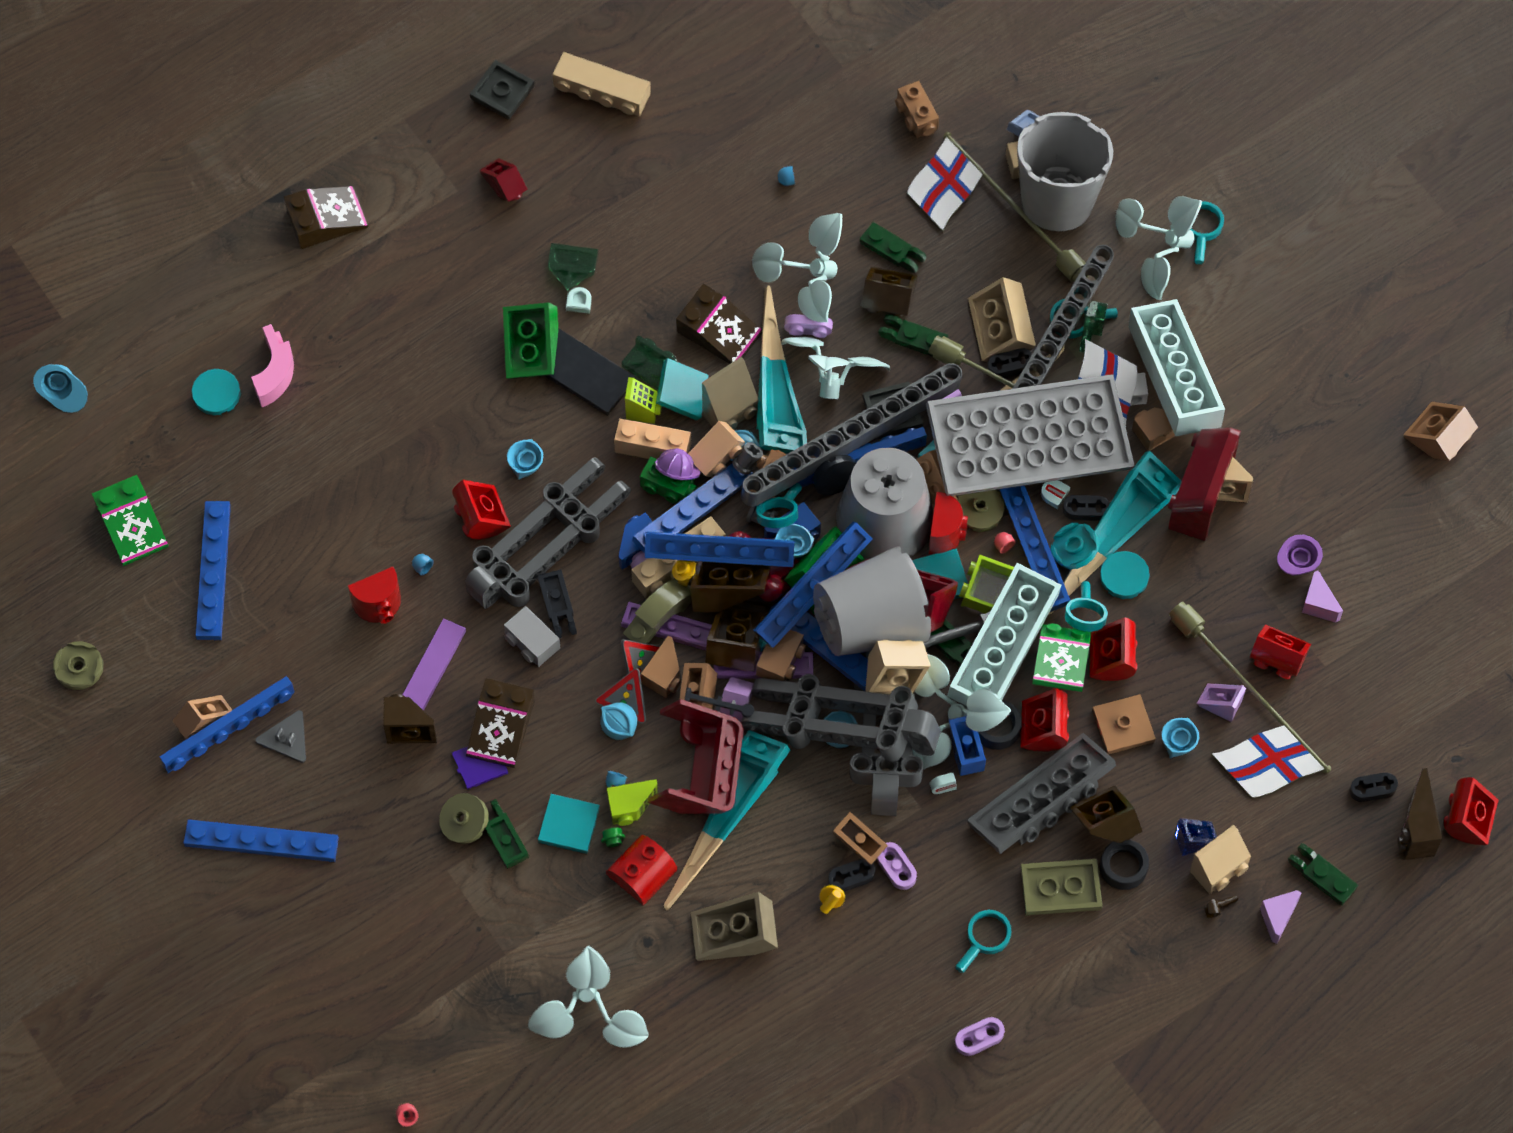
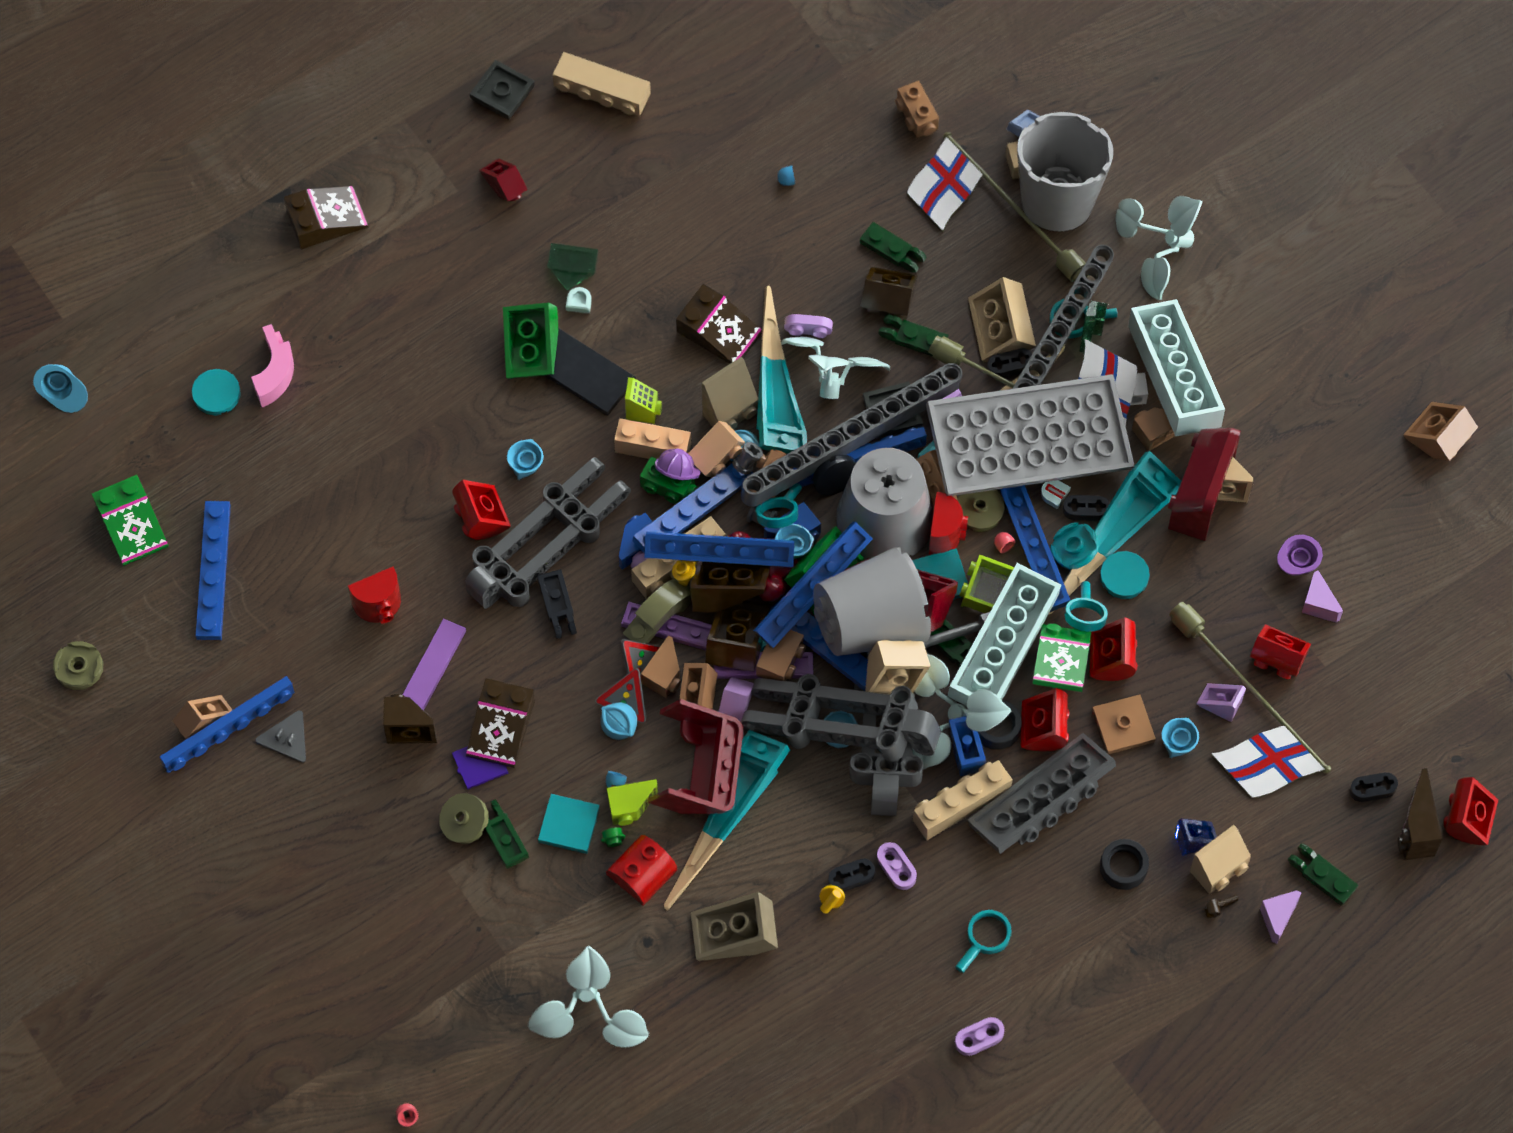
(261, 840): blue plate -> none
(422, 564): dark azure hinge -> none
(531, 637): light grey brick -> none
(646, 361): clear green bracket -> none
(681, 389): tile -> none
(746, 710): black piece -> none
(815, 299): light aqua plant -> none
(859, 838): medium nougat slope -> none
(943, 783): light aqua tile -> none
(962, 799): none -> tan brick
(1061, 887): olive plate -> none
(1108, 815): dark brown slope -> none
(1202, 238): teal piece -> none

